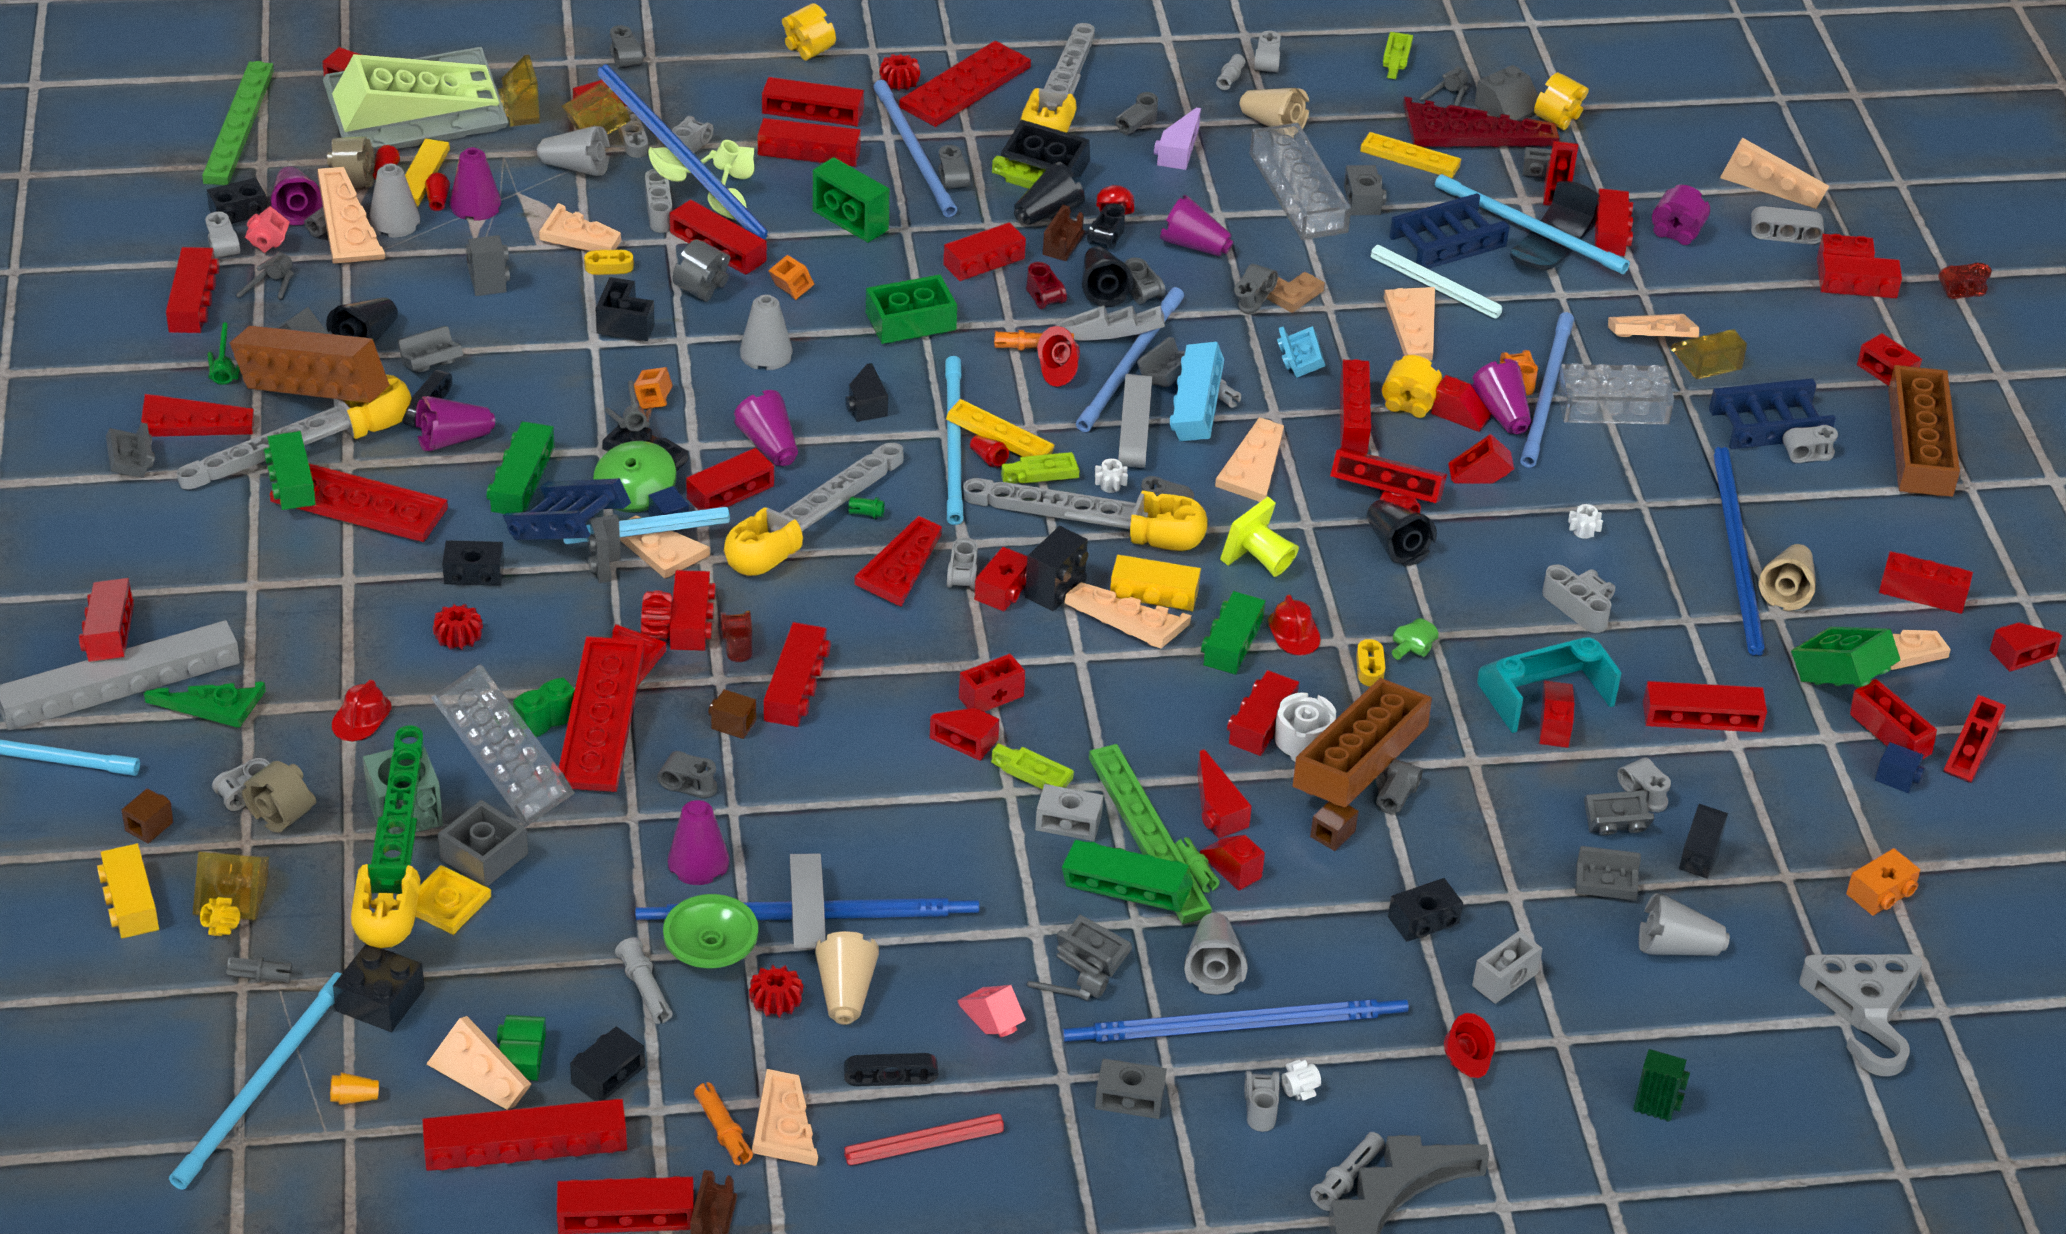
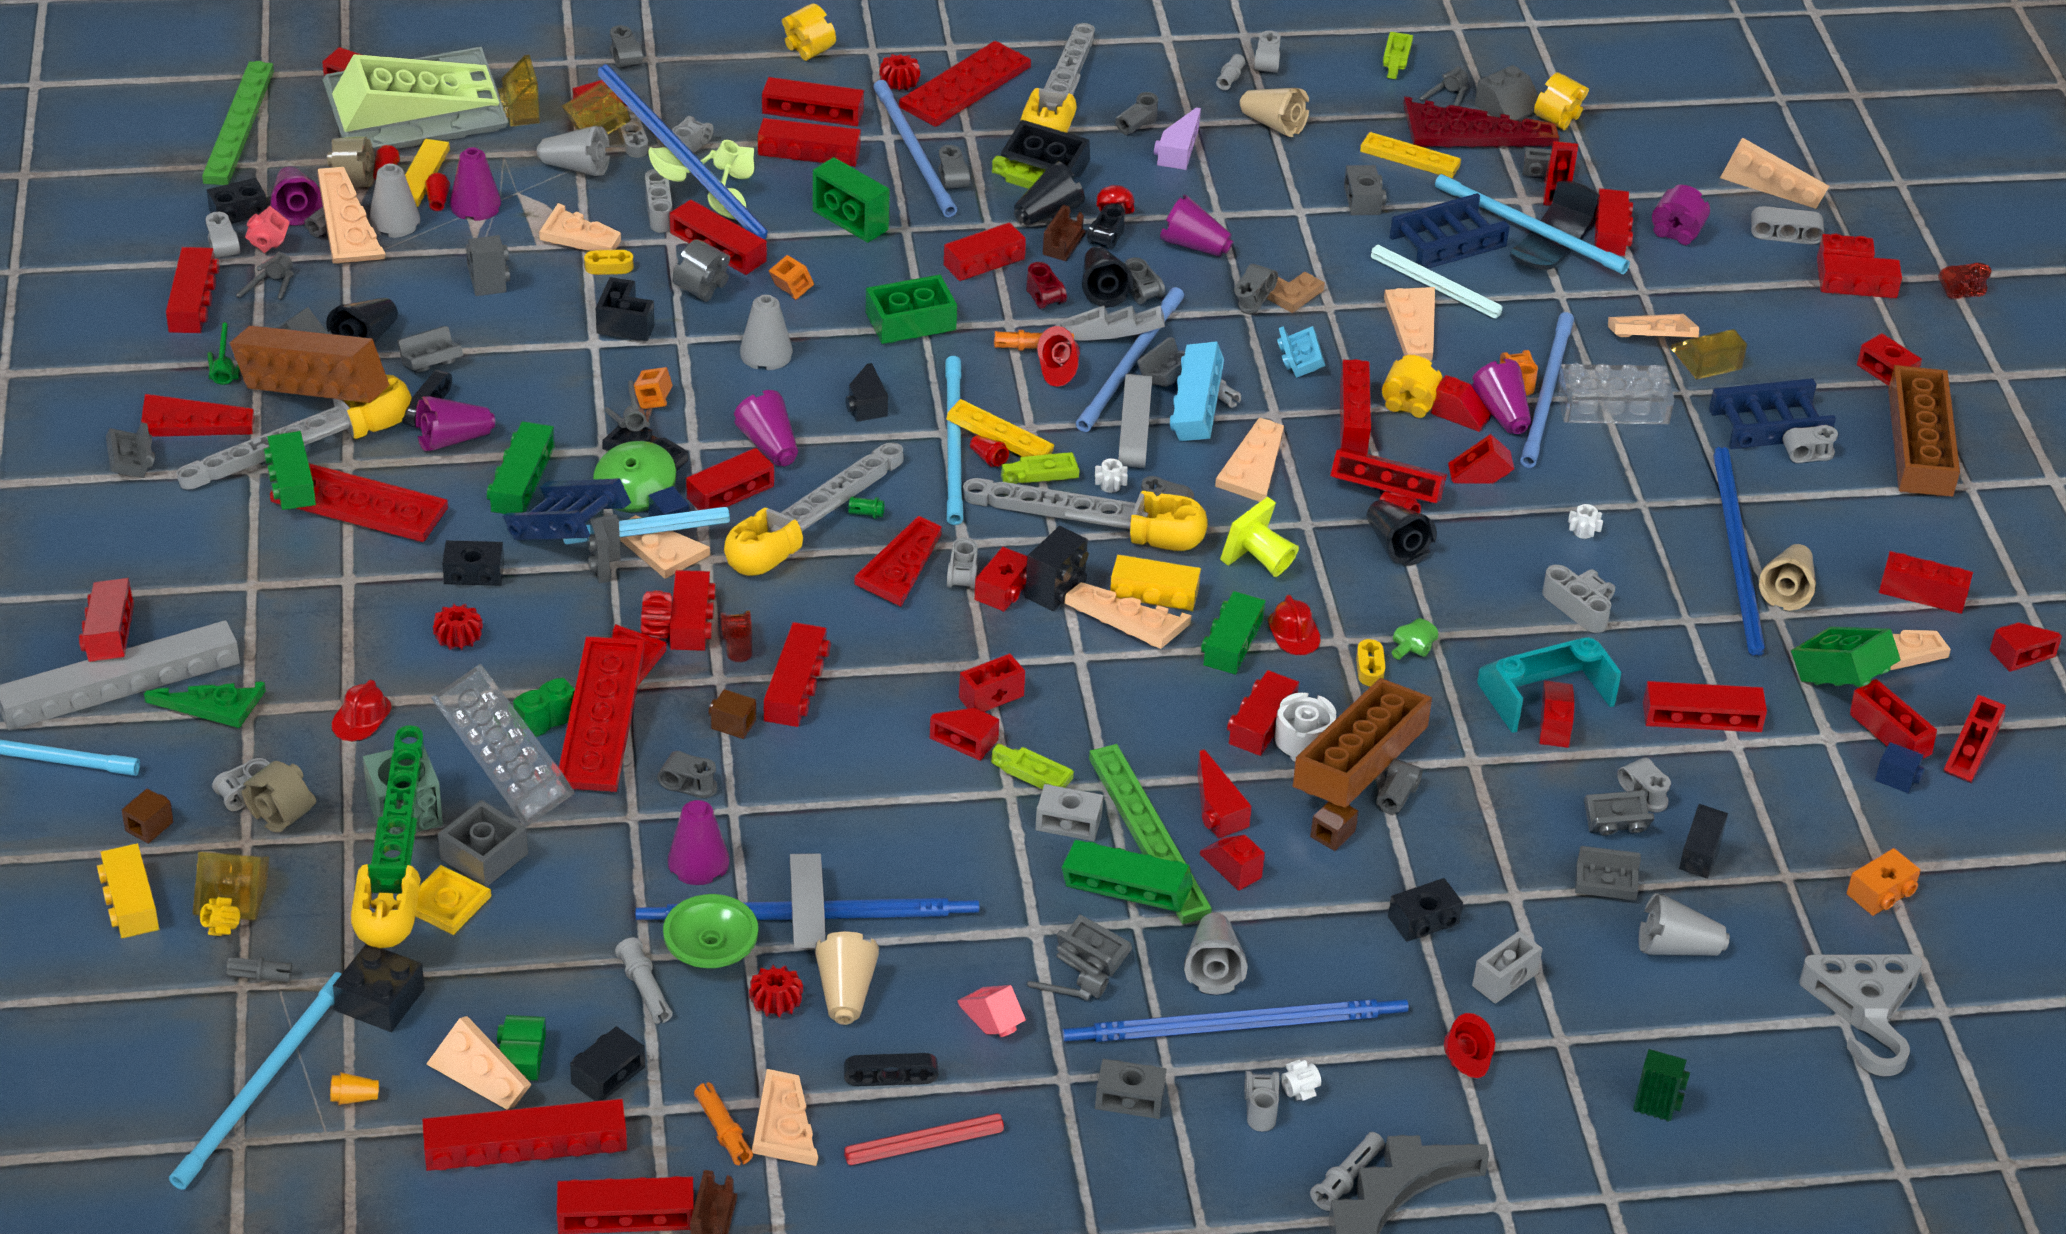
(1198, 865): bright green pin -> none
(1300, 181): clear brick -> none

